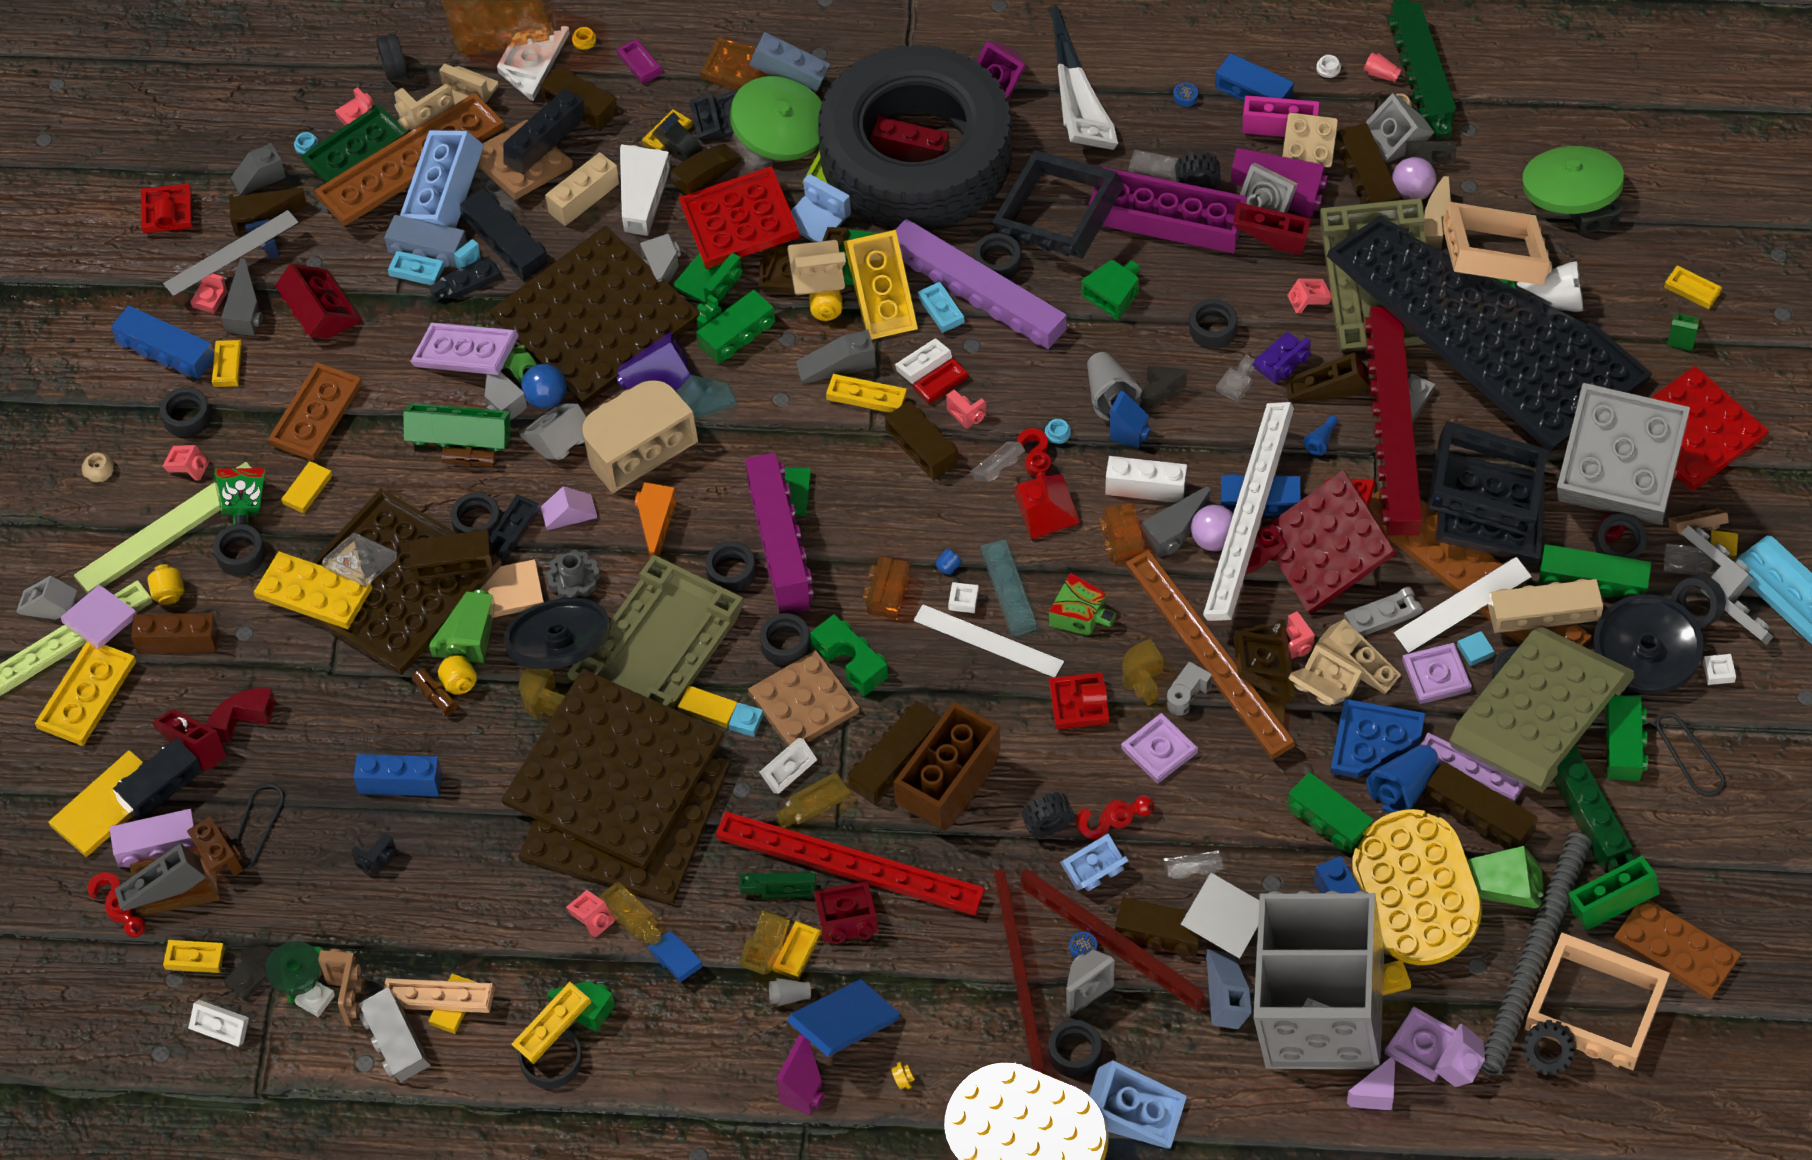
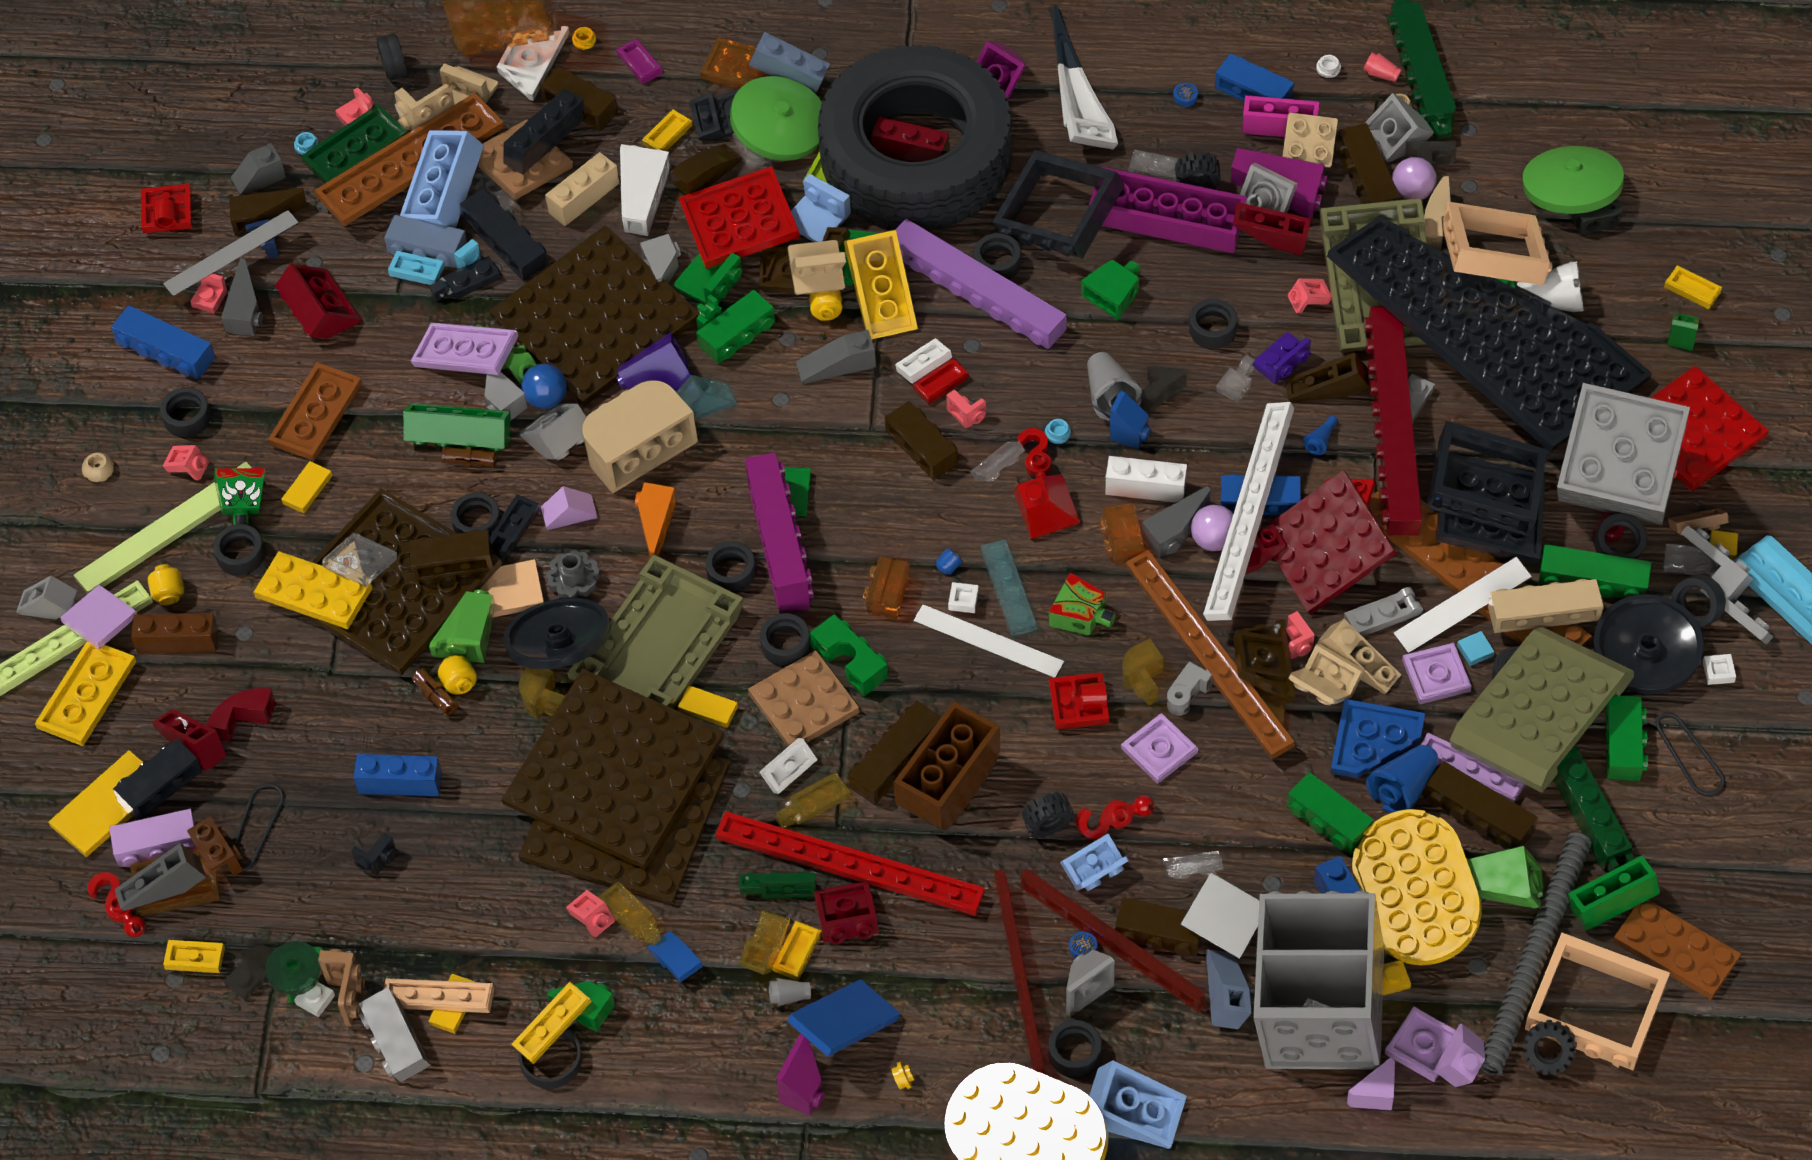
(218, 1023): white plate -> none
(227, 363): yellow tile -> none
(676, 138): pearl dark grey leg -> none
(746, 719): medium azure plate -> none
(865, 393): yellow plate -> none
(941, 307): medium azure plate -> none

